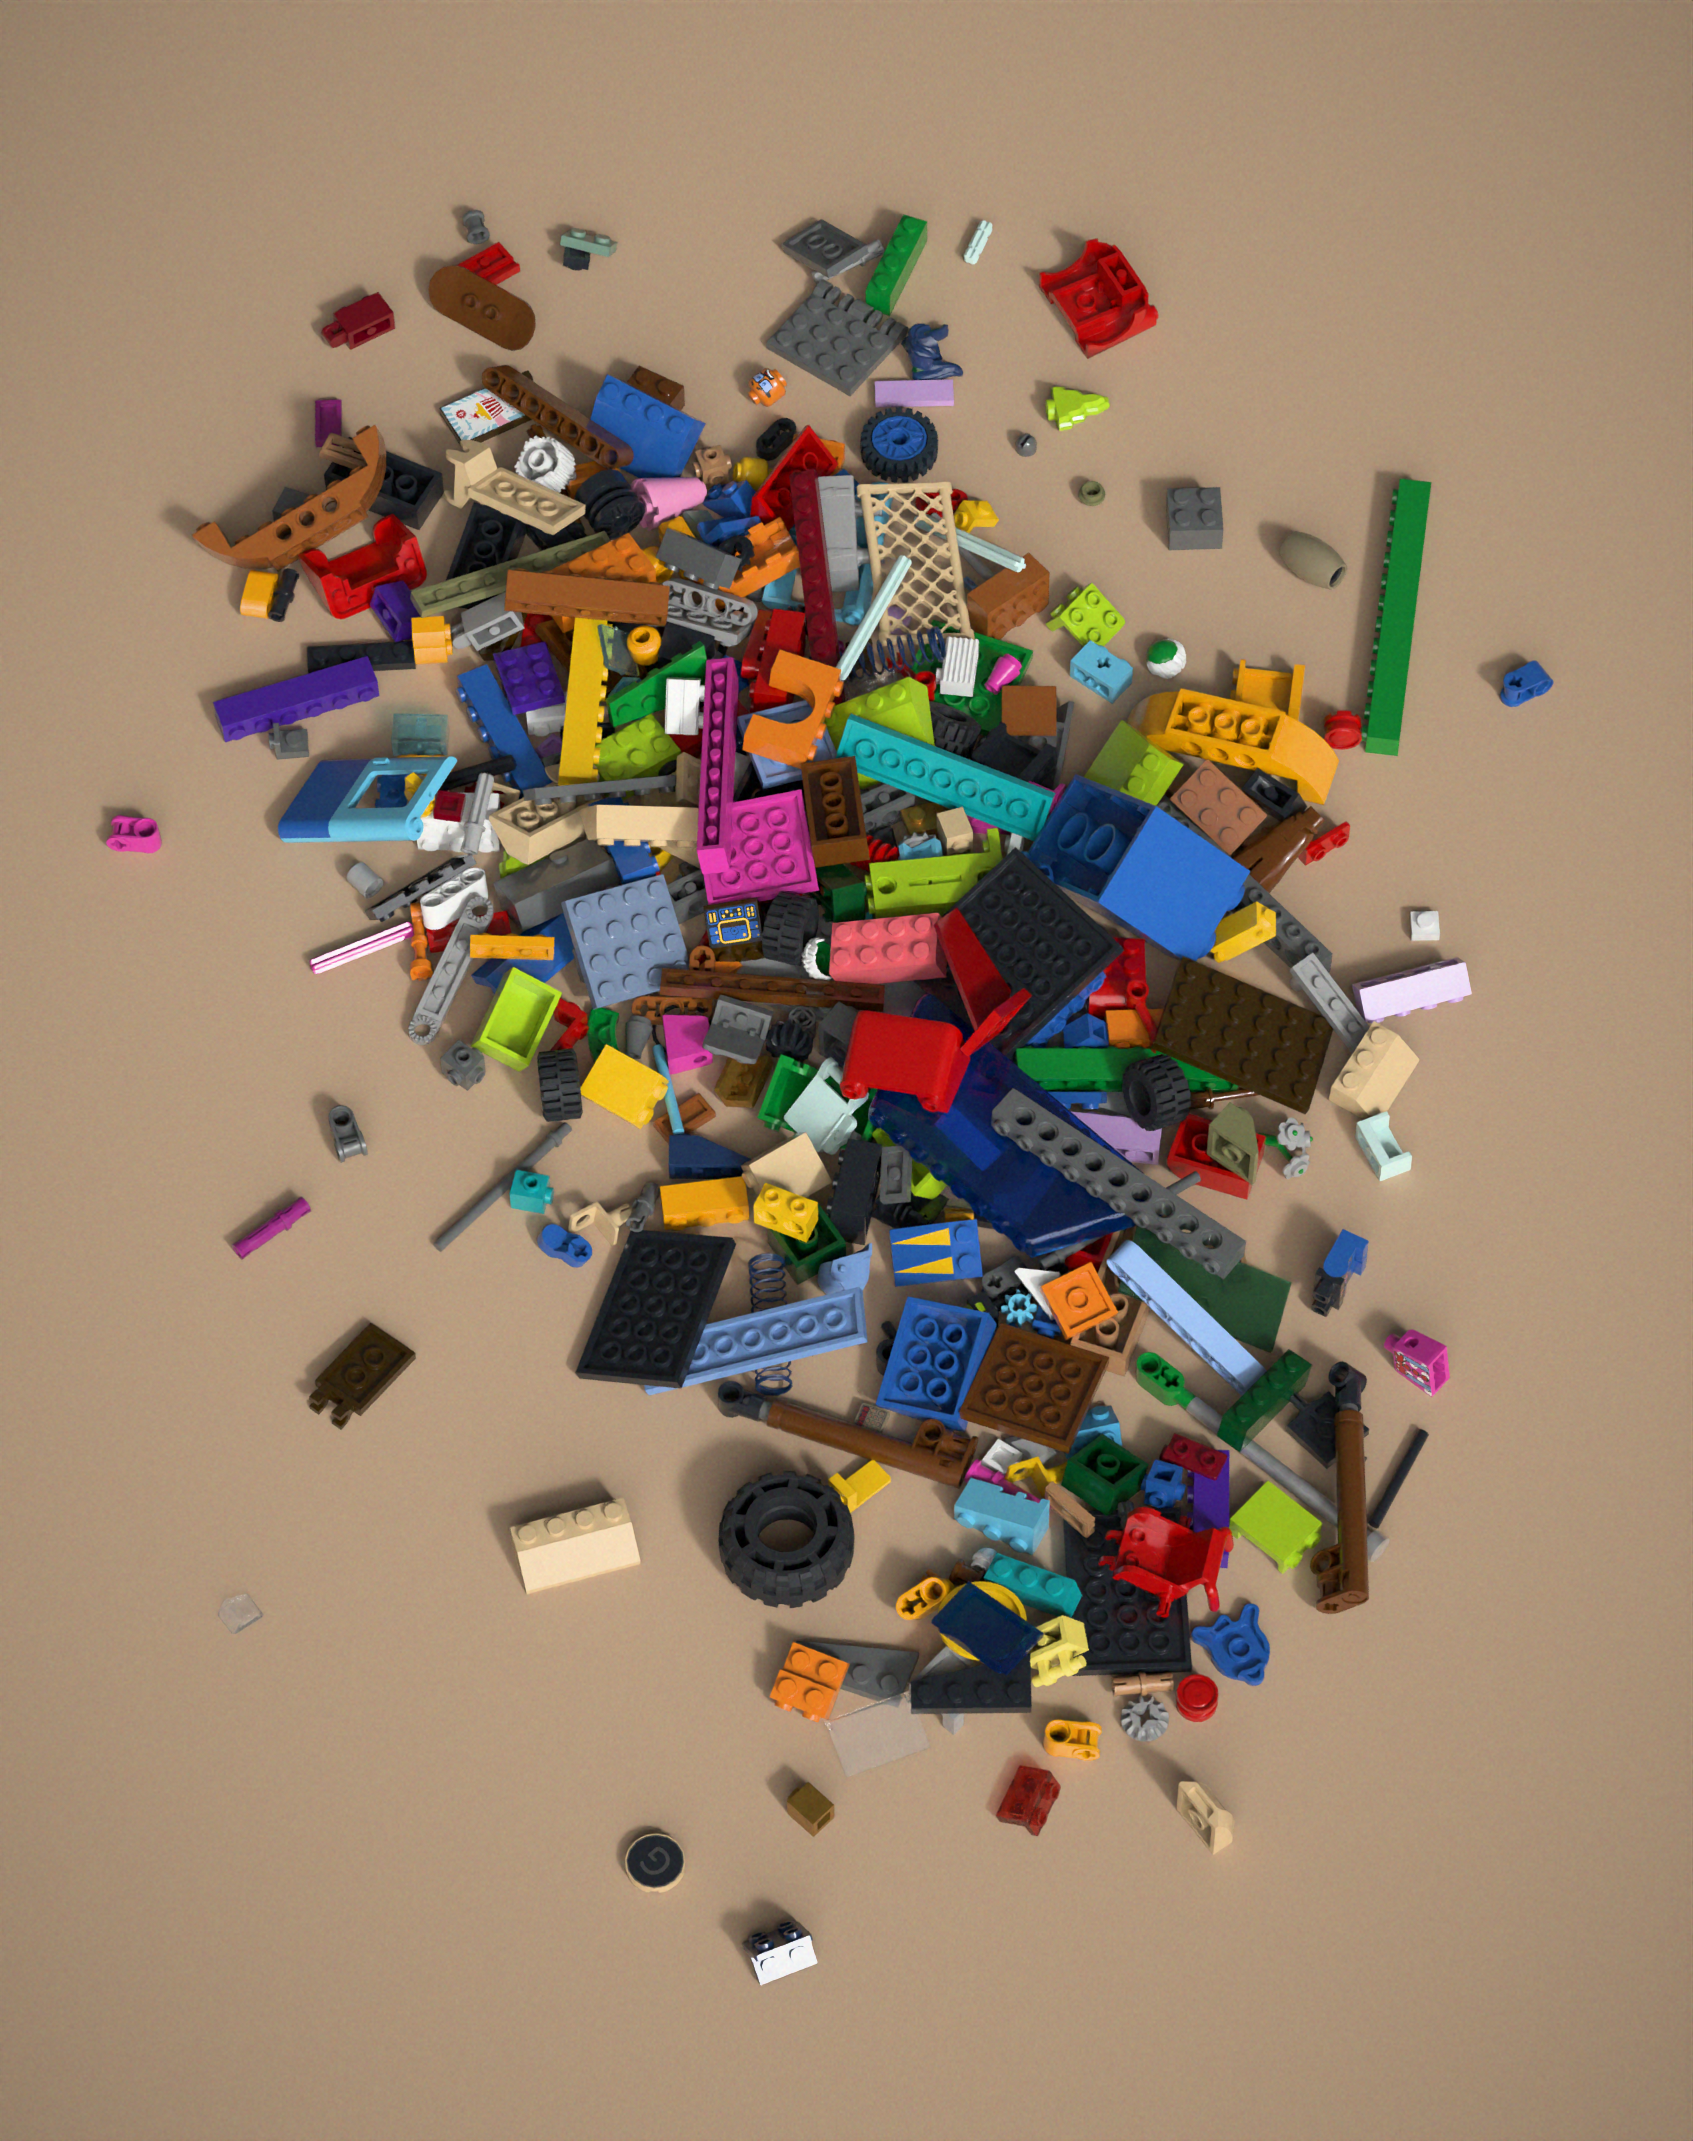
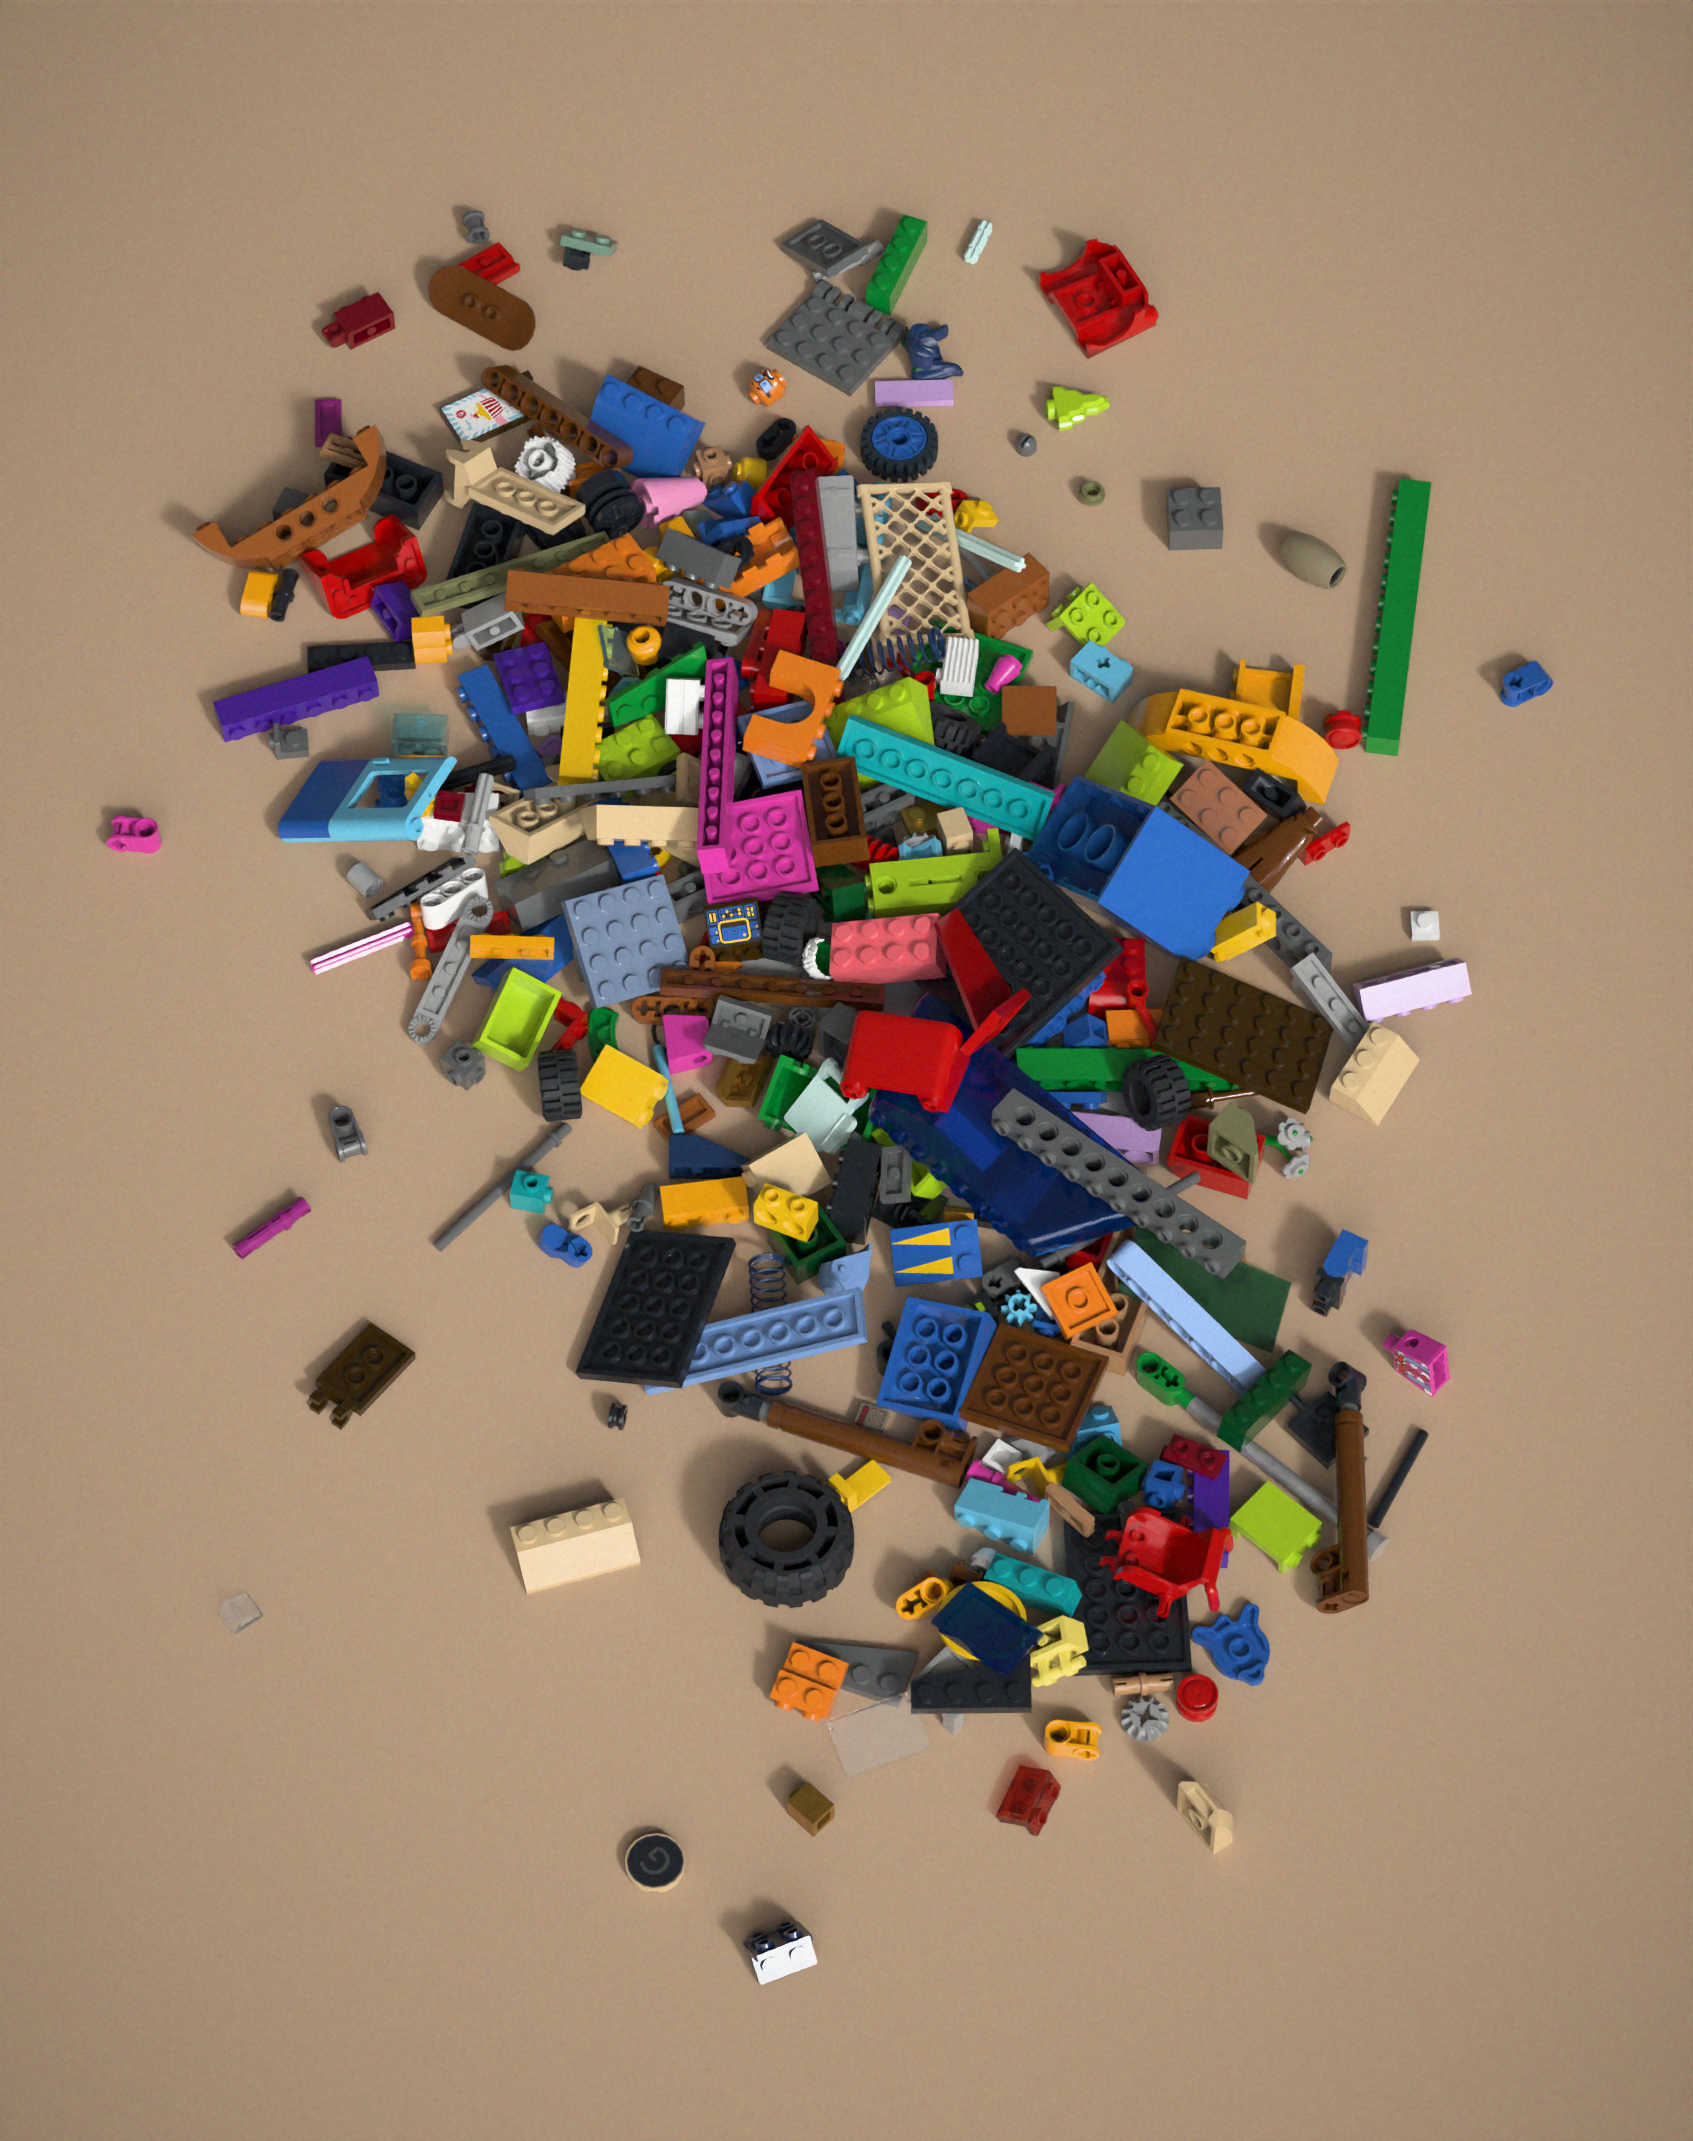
(617, 1416): none -> black bush
(637, 1034): dark grey cone -> none
(1166, 658): hair -> none
(1381, 1147): light aqua panel -> none

